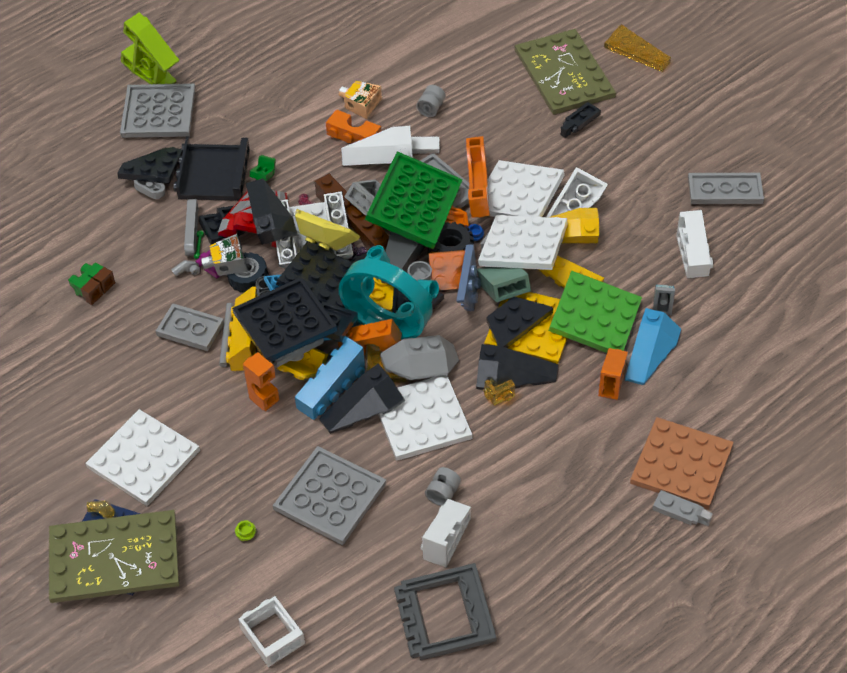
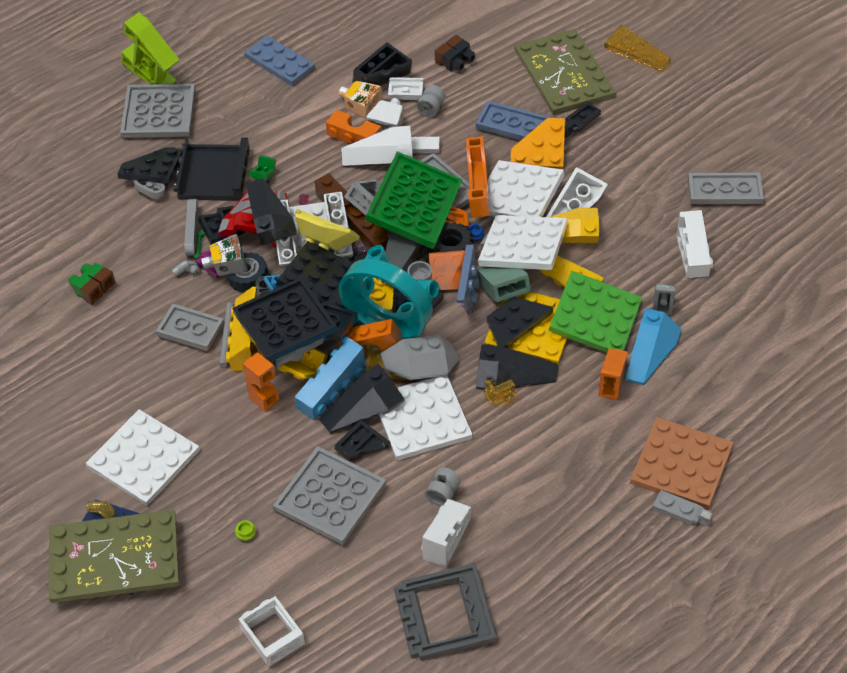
(279, 60): none -> sand blue plate
(361, 441): none -> black wing
(382, 65): none -> black wedge
(386, 114): none -> white torso
(405, 88): none -> white plate
(454, 53): none -> black hips
(508, 120): none -> sand blue plate
(542, 146): none -> light orange plate

